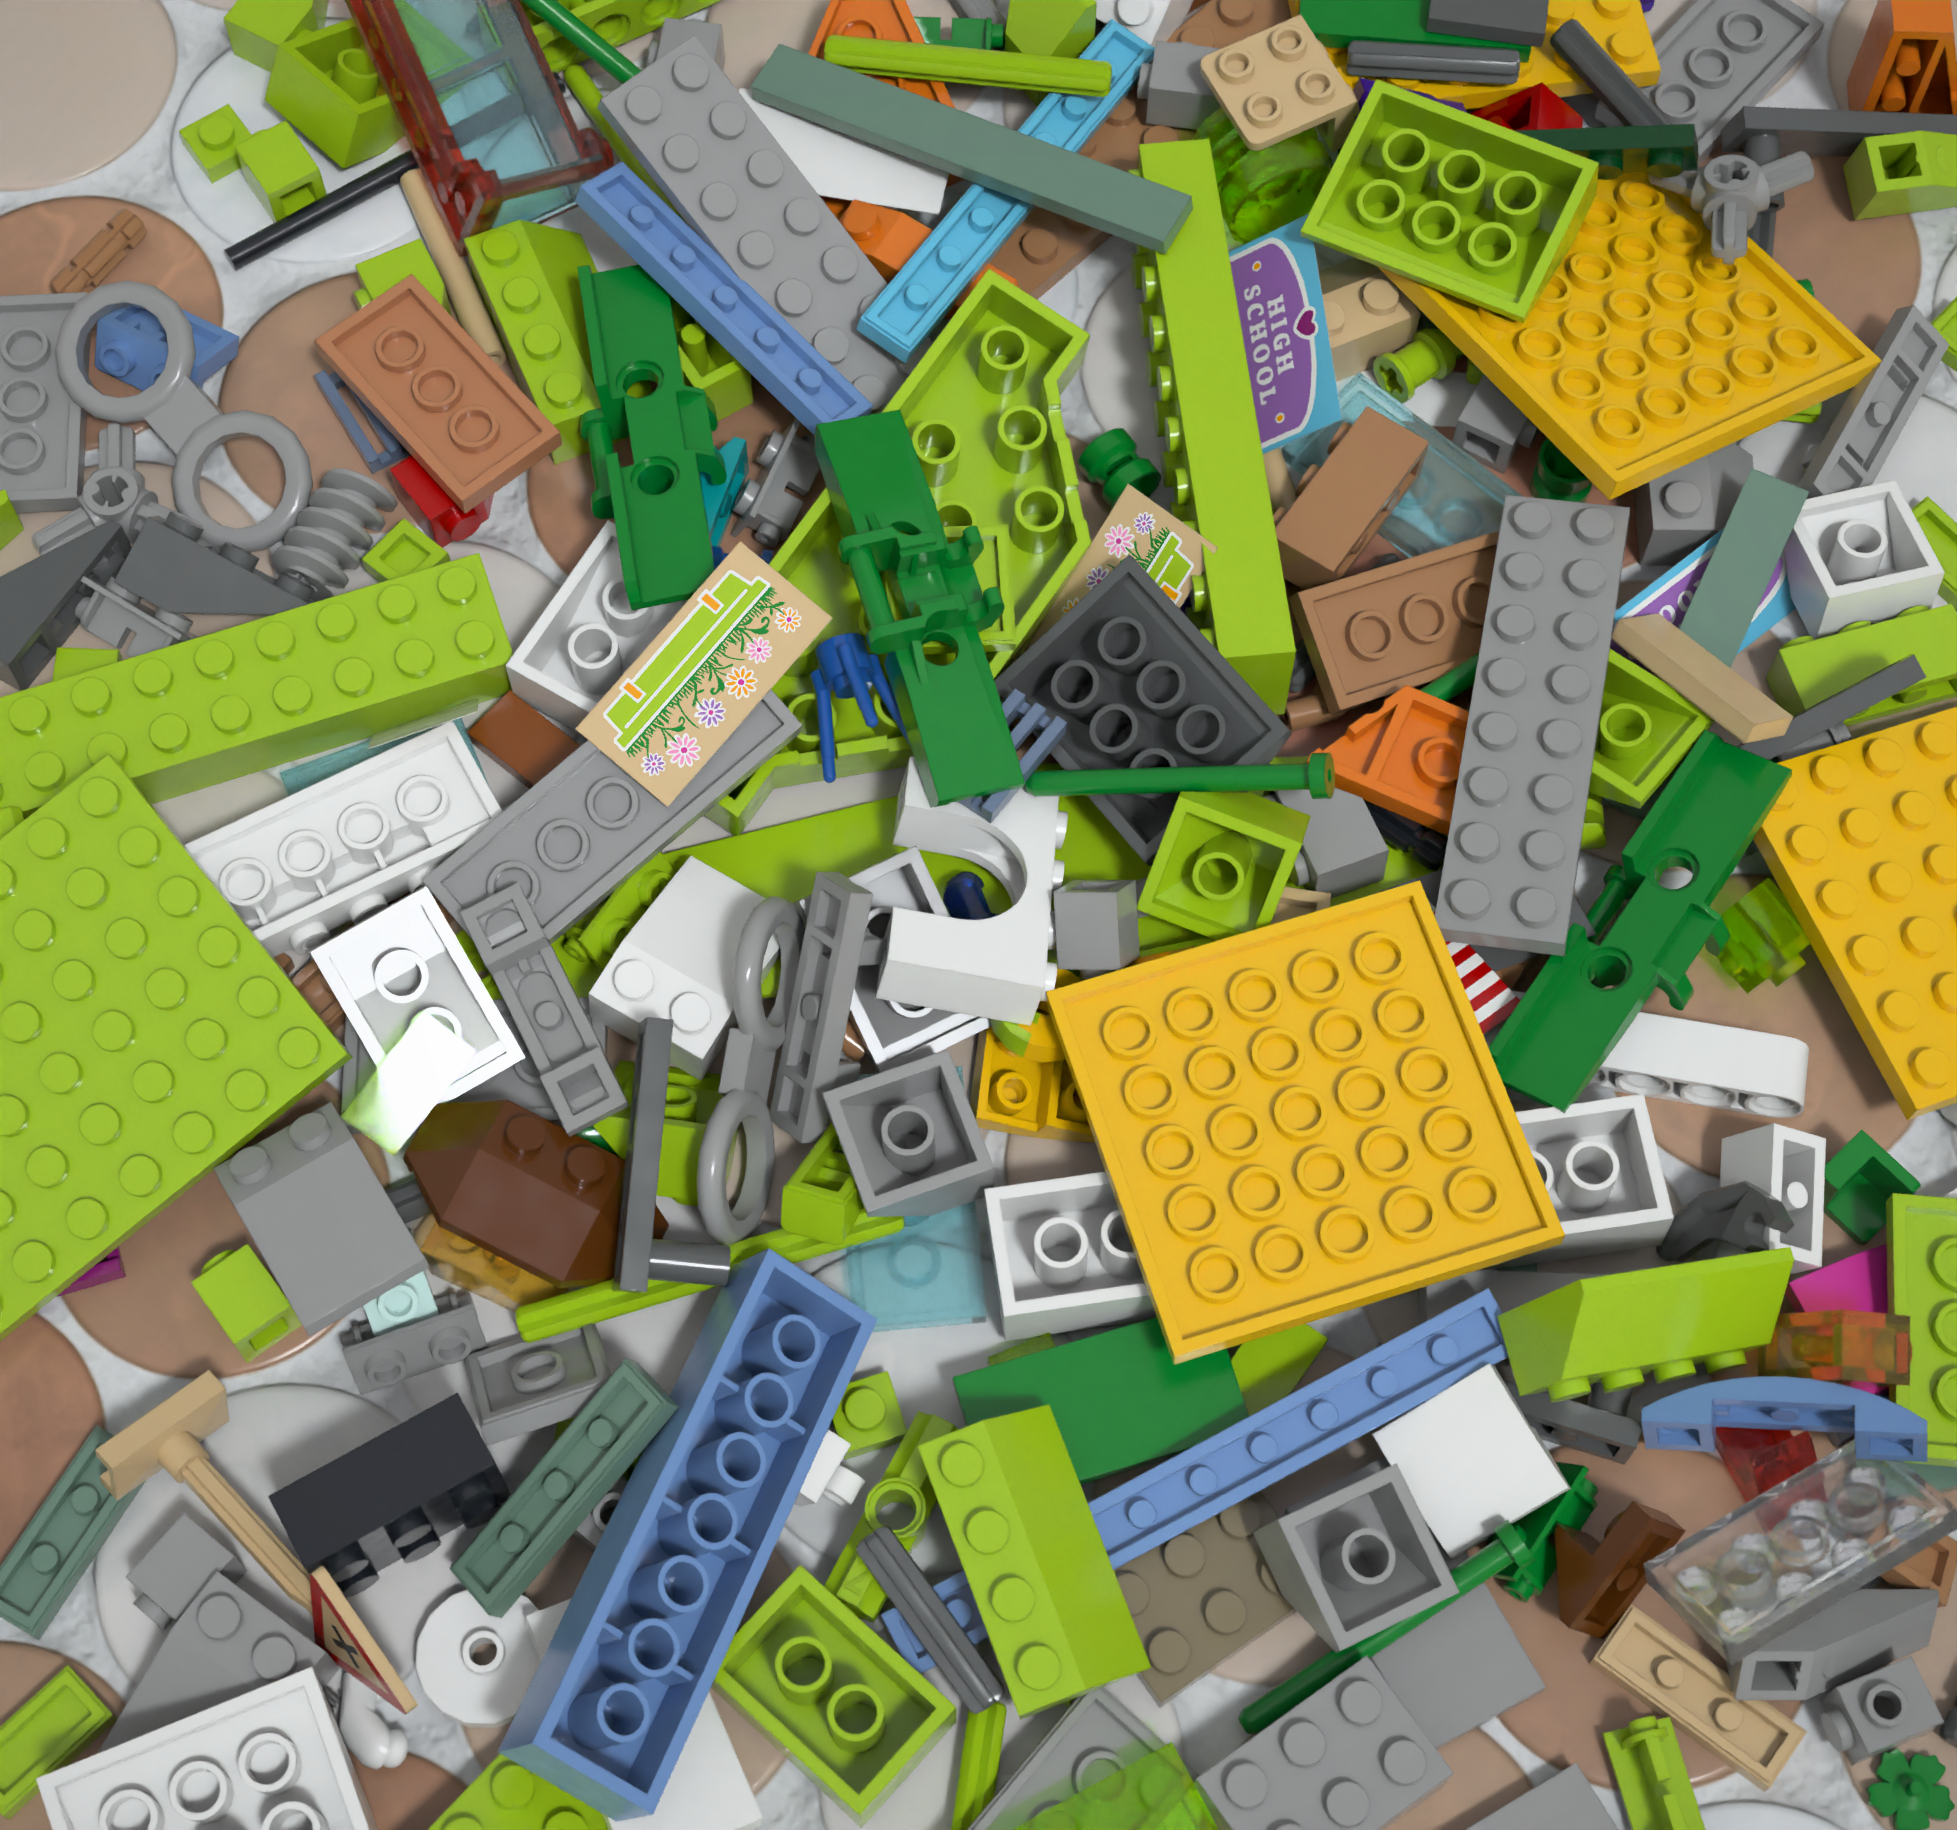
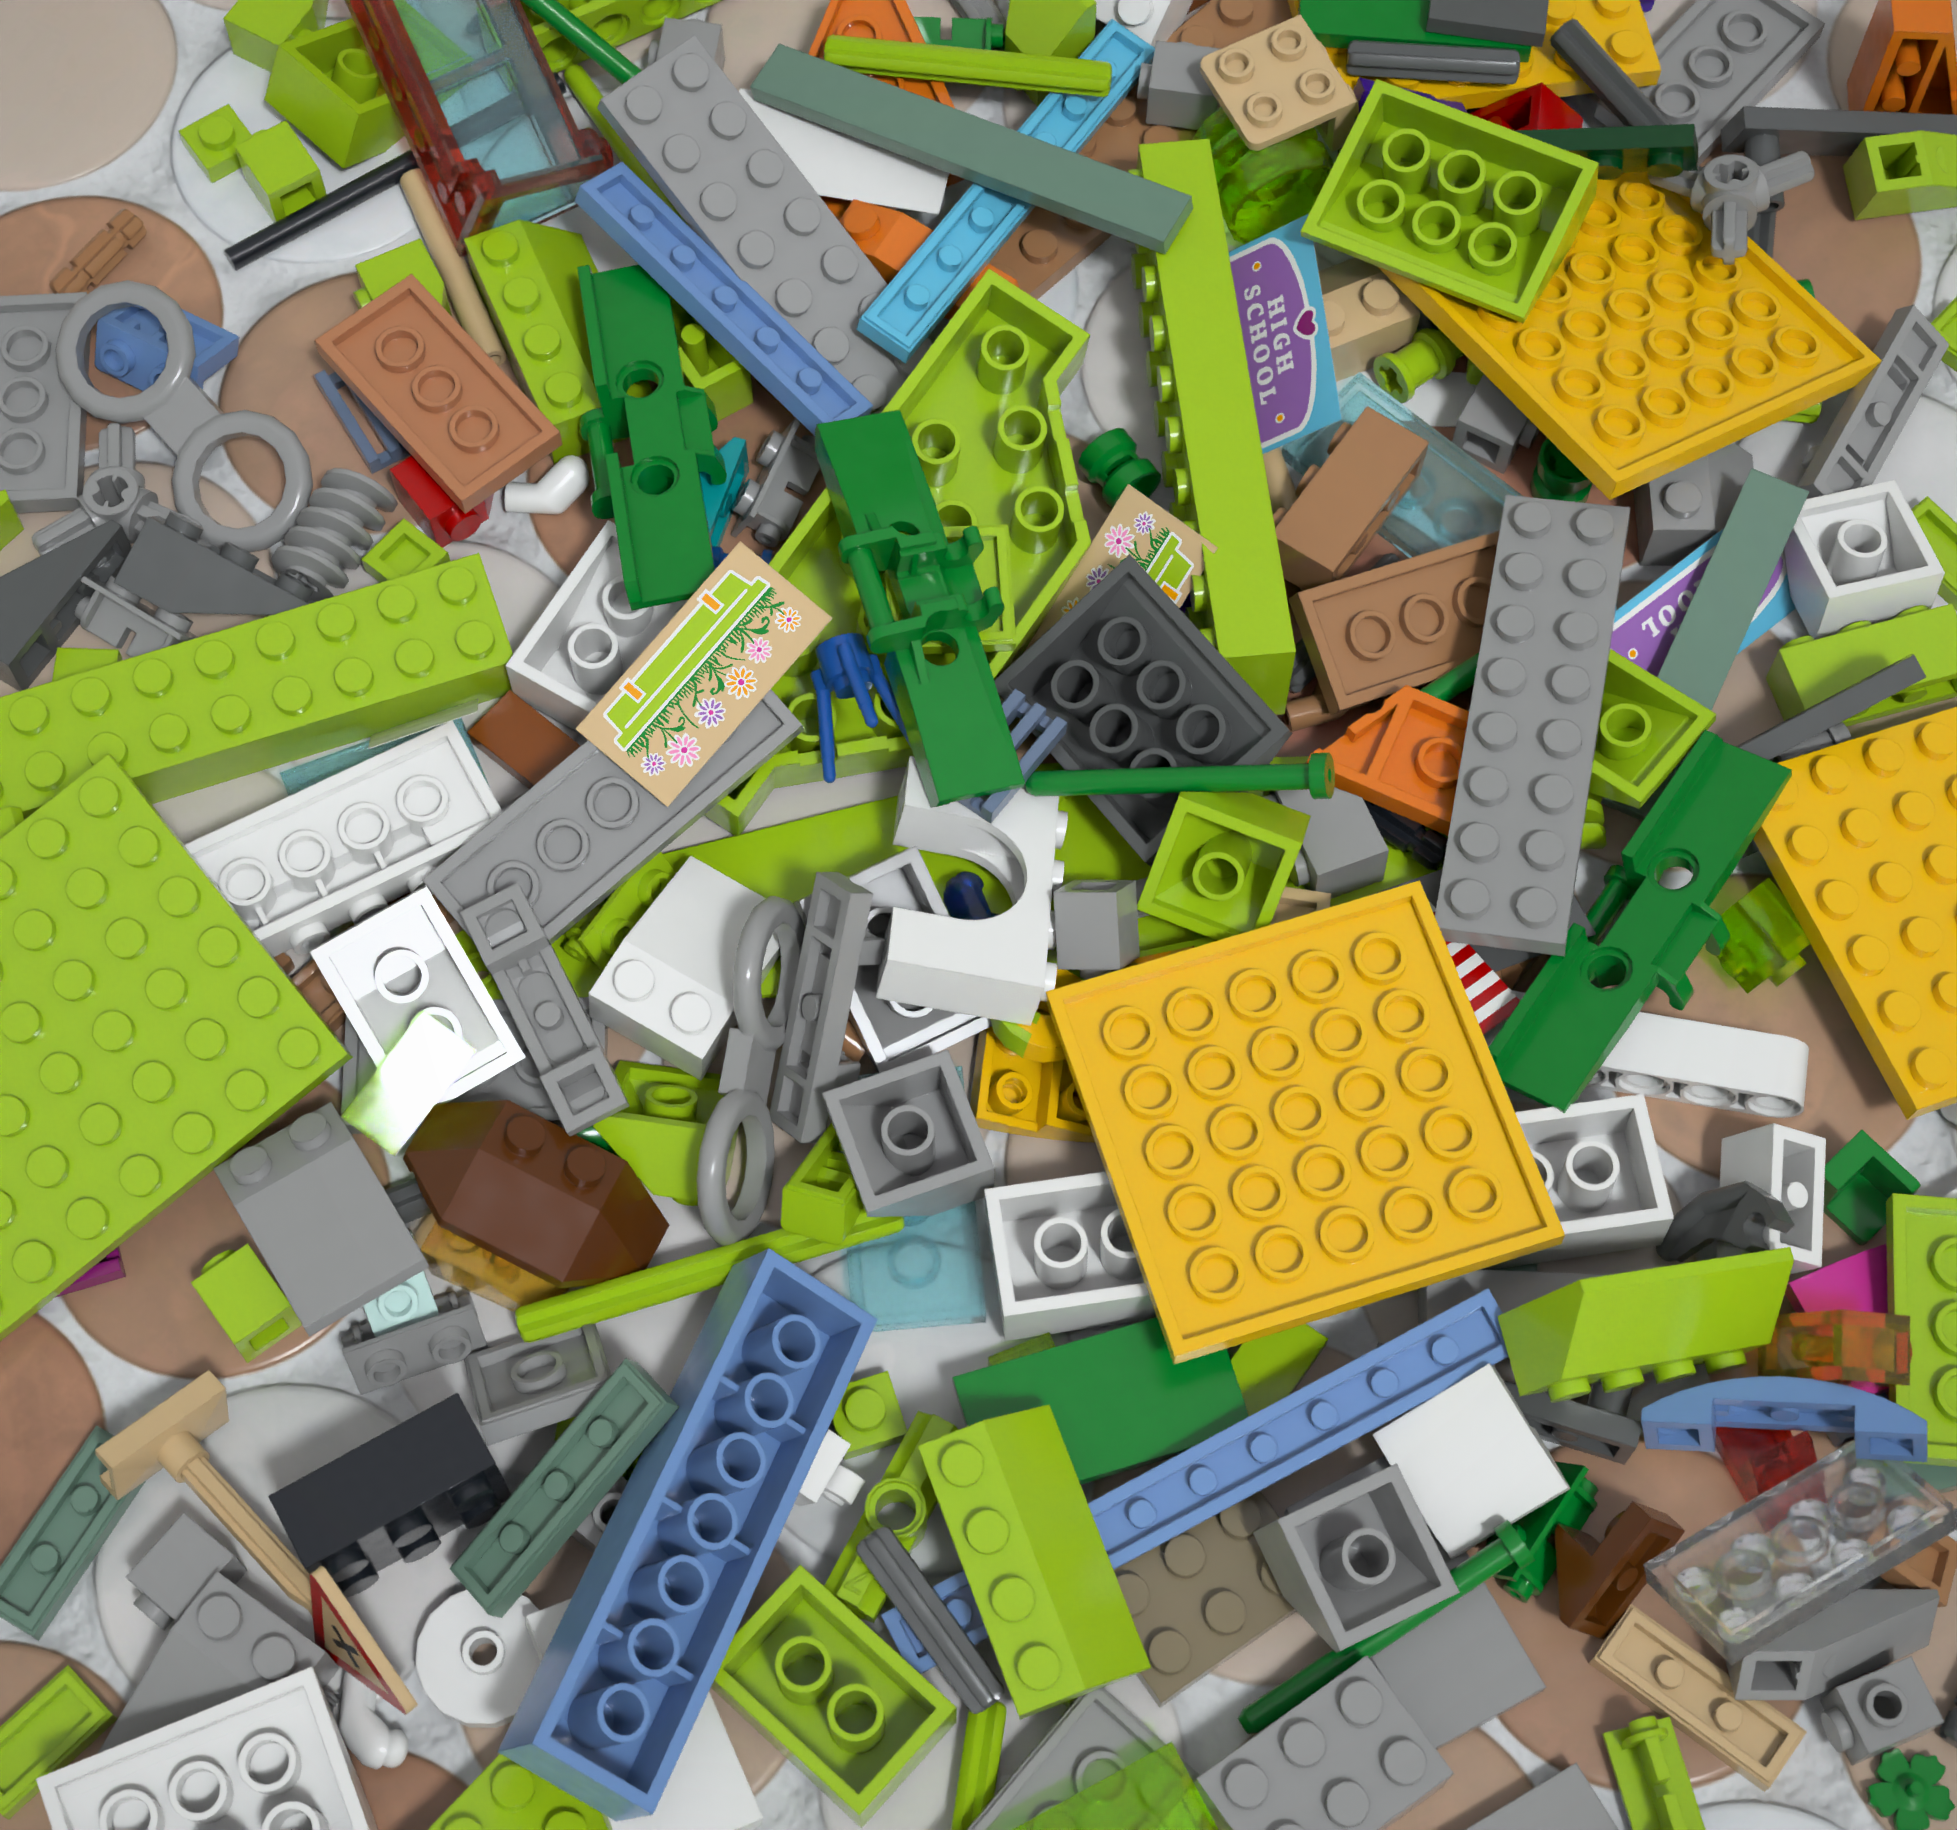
(553, 492): none -> white arm
(637, 1254): dark grey piece -> none
(1701, 678): tan tile -> none

